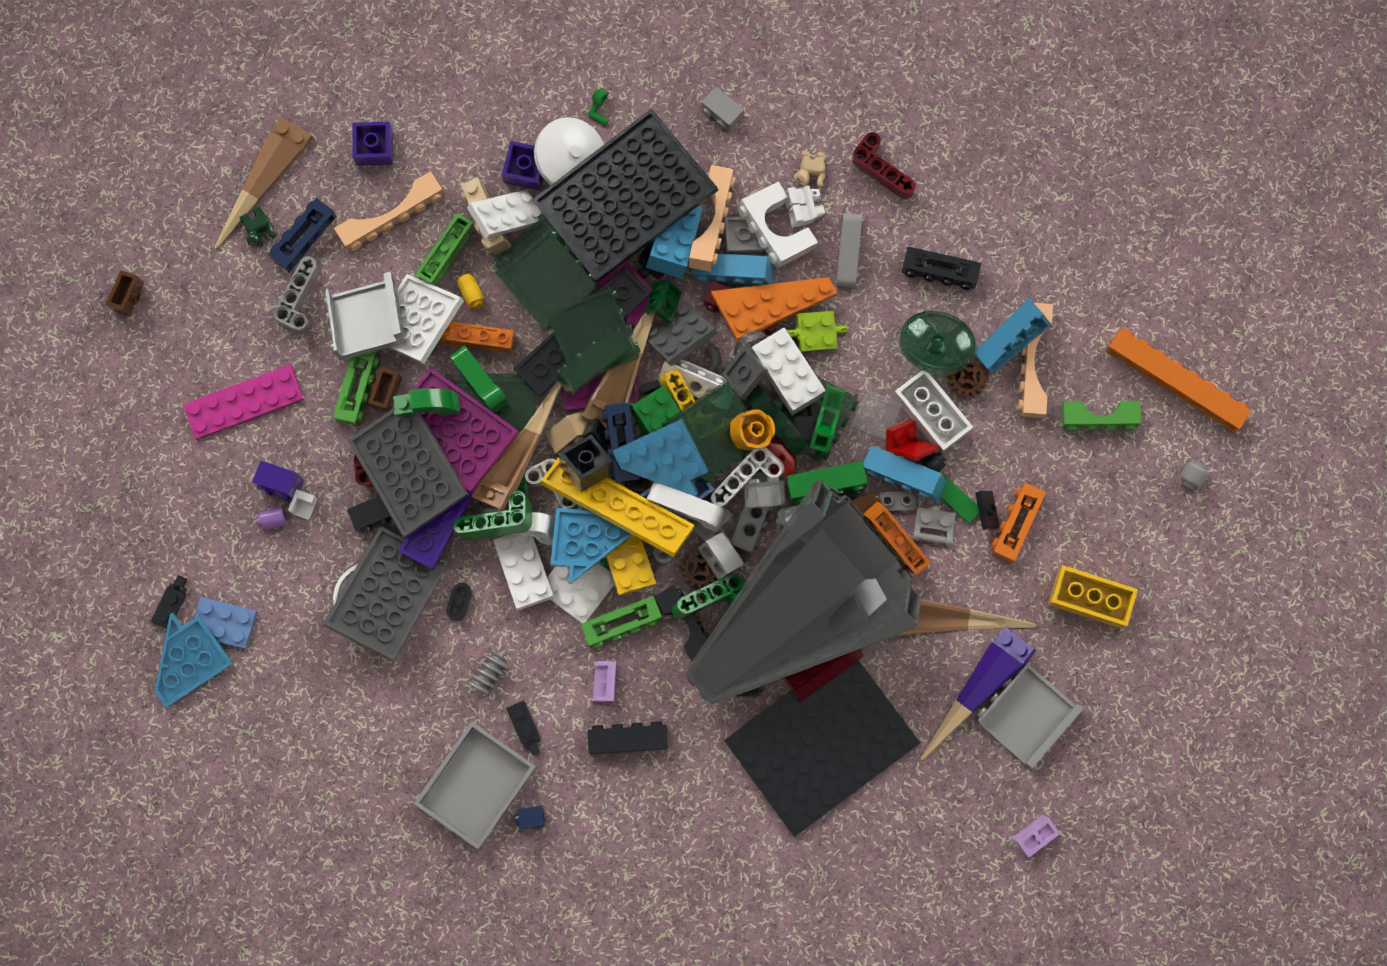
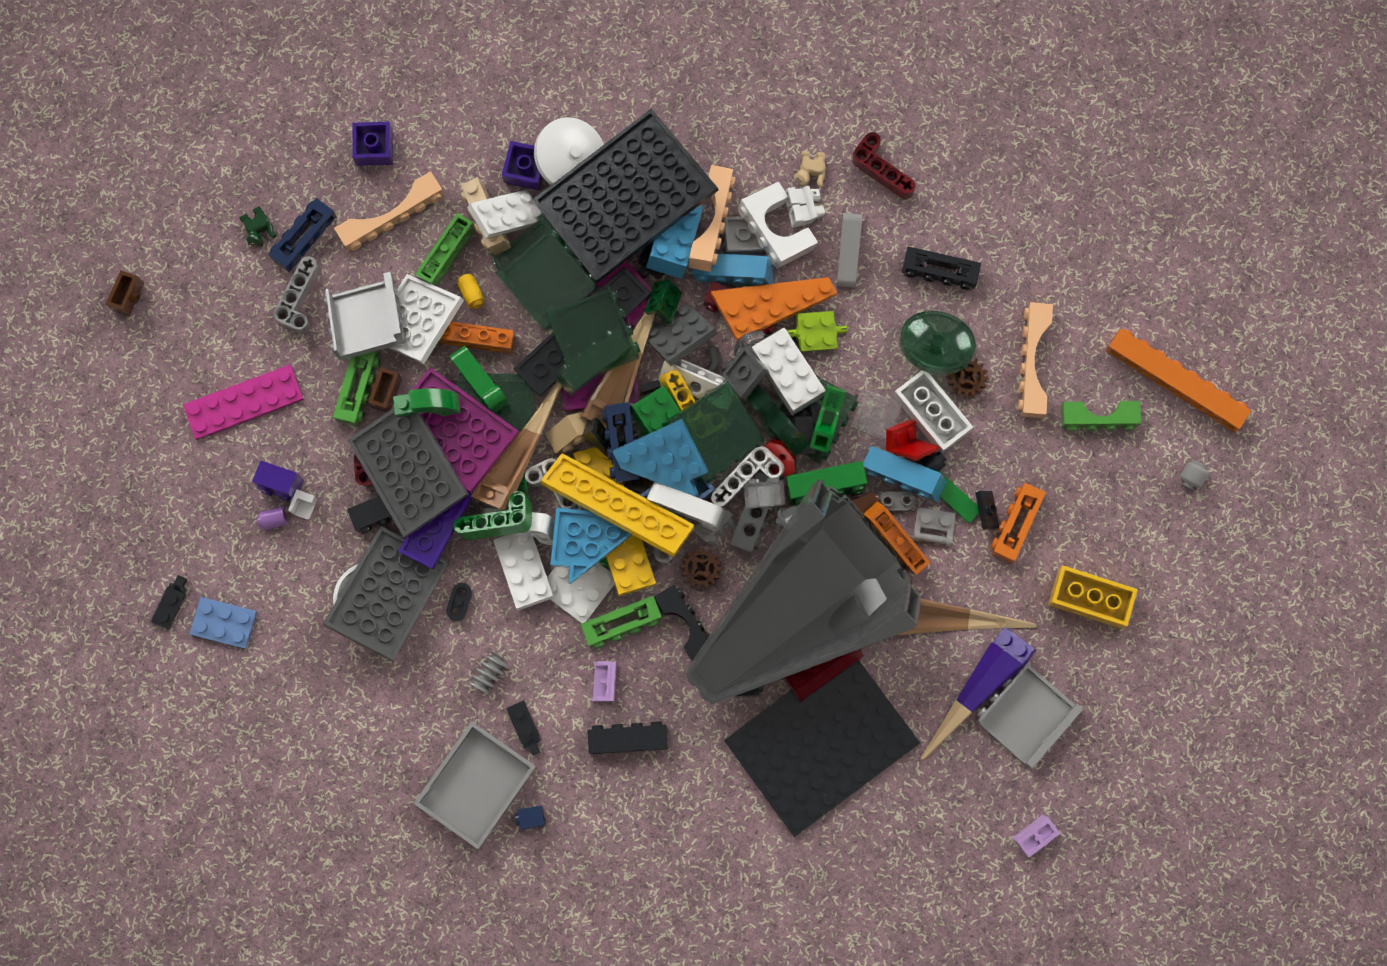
(188, 659): dark azure wing -> none
(278, 153): medium nougat plate -> none
(586, 463): black brick -> none
(598, 98): green plate -> none
(708, 597): green beam -> none
(720, 555): light grey brick -> none
(722, 109): light grey brick -> none
(742, 427): light orange brick -> none
(1012, 336): dark azure wedge -> none

